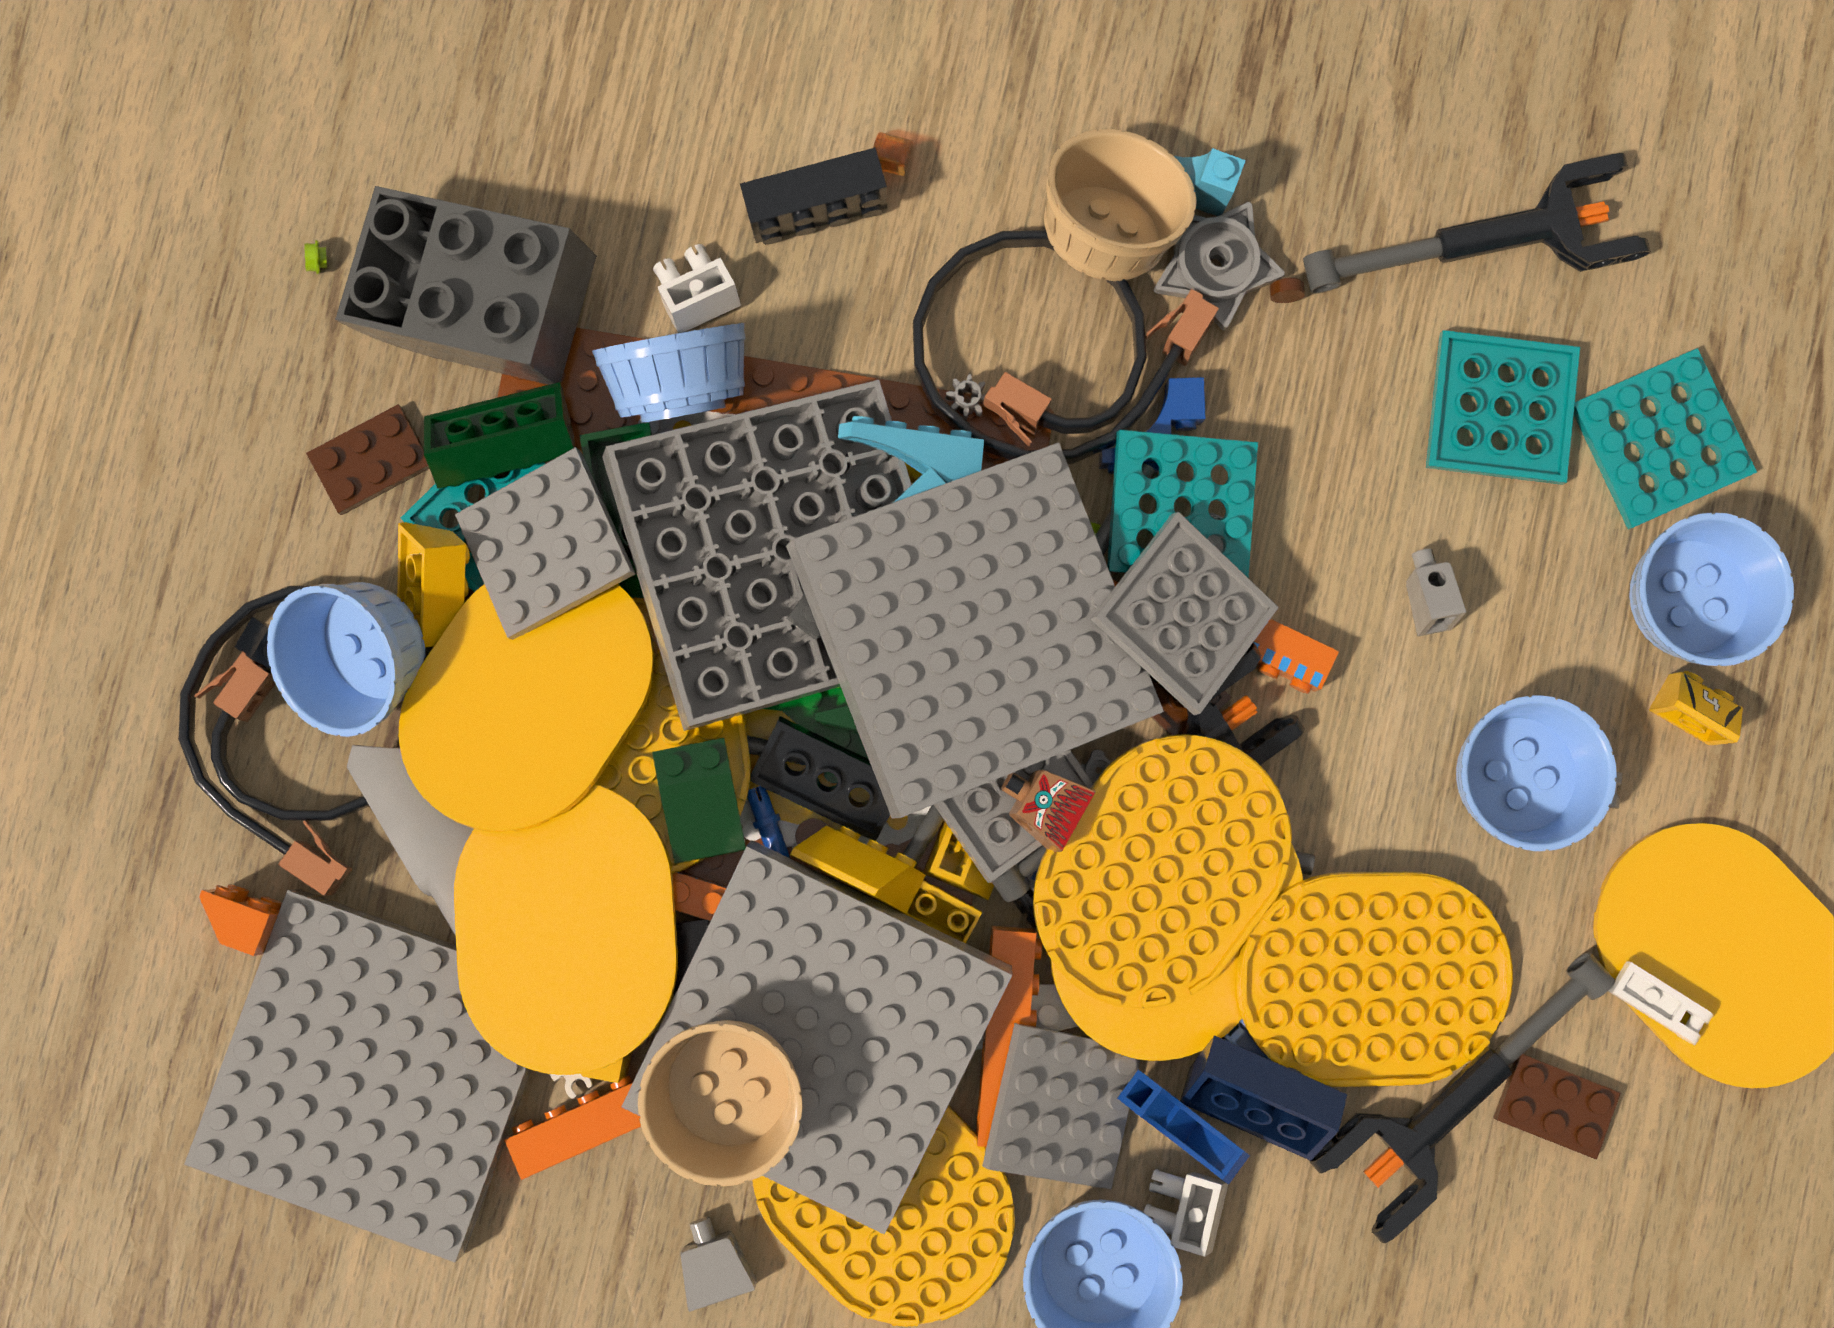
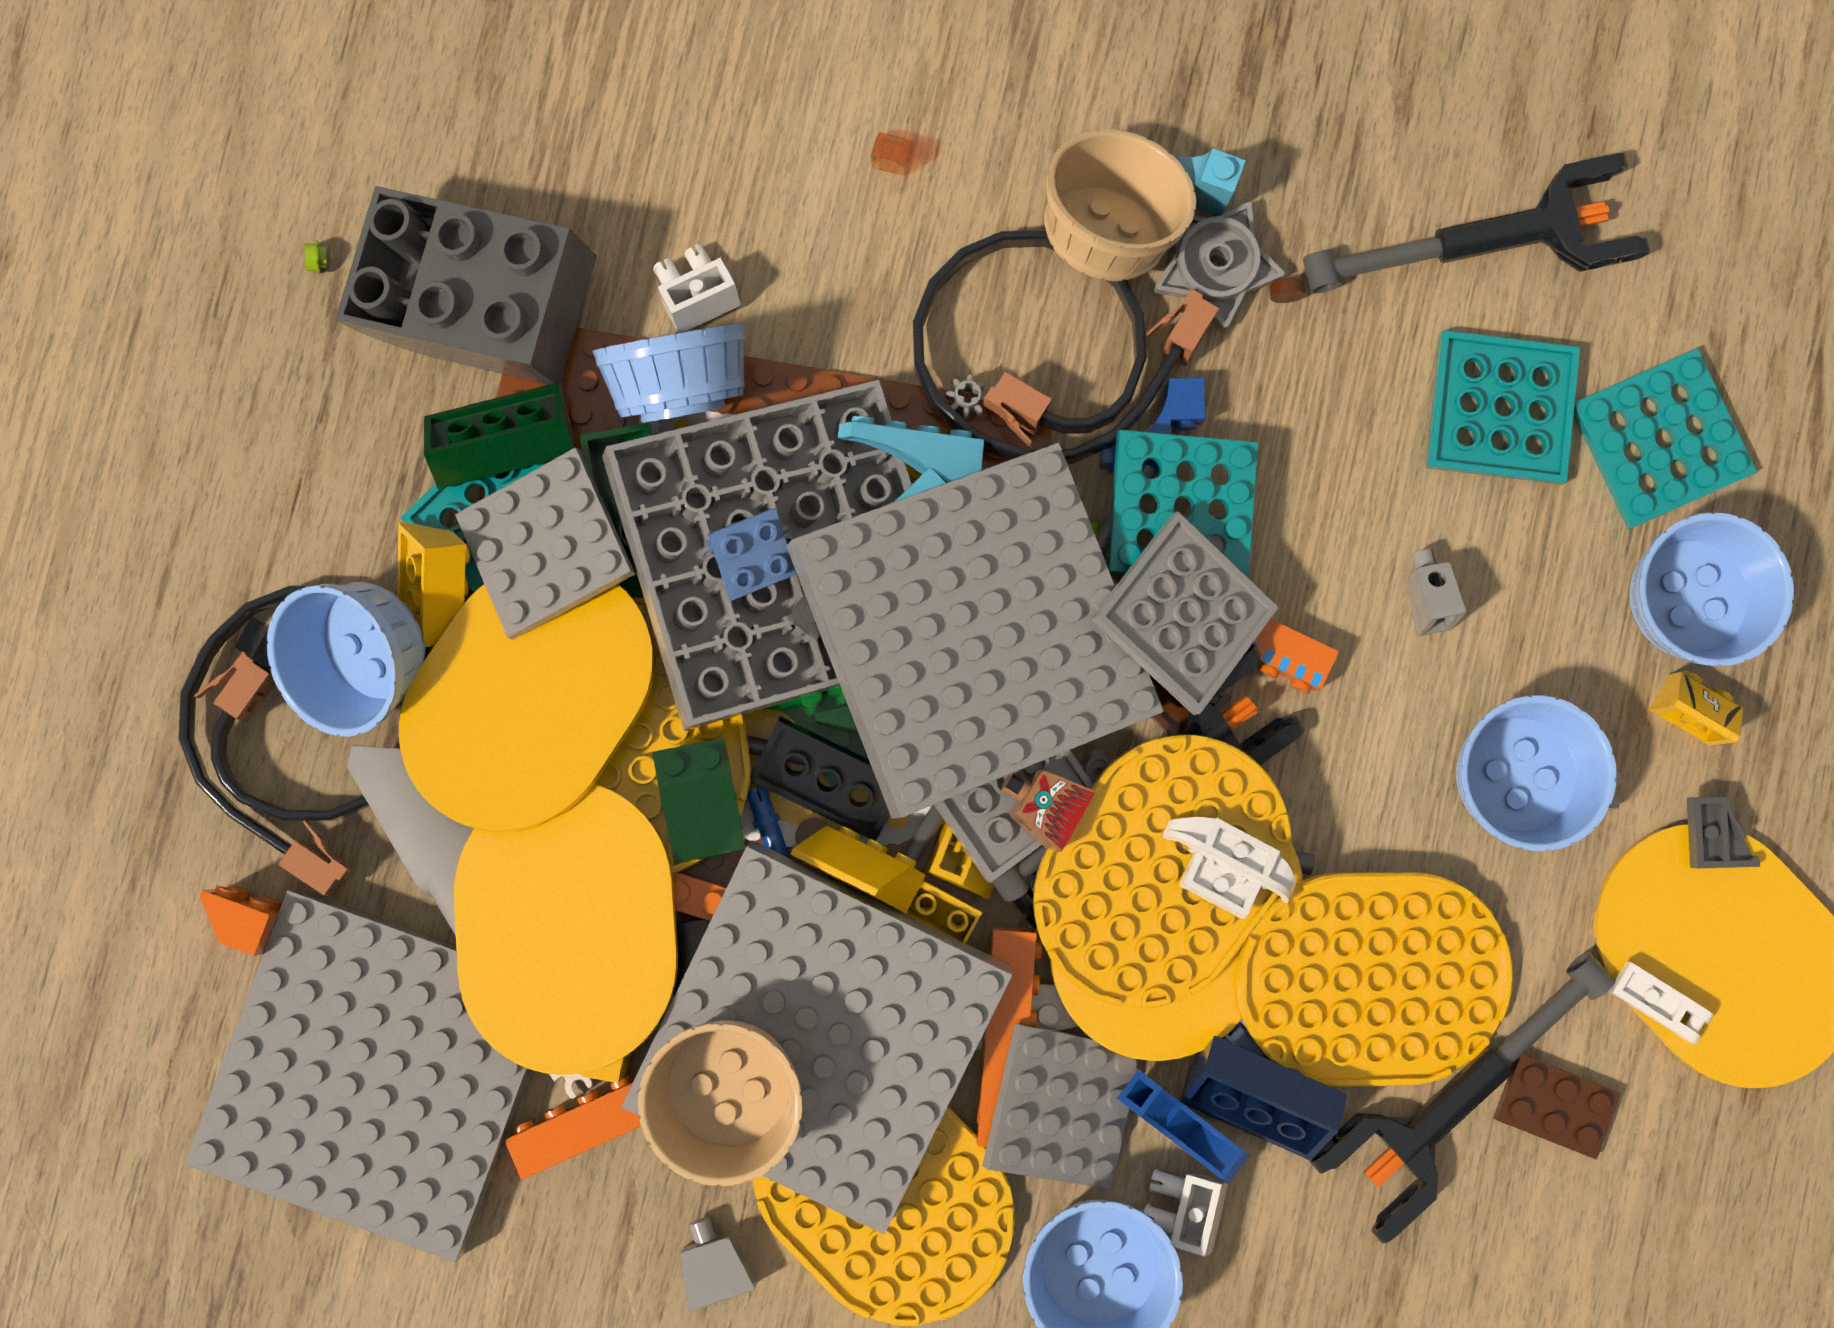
(369, 459): reddish brown plate -> none
(751, 554): none -> medium blue hinge
(815, 196): black brick -> none
(1229, 864): none -> white plate
(1716, 836): none -> dark grey wing

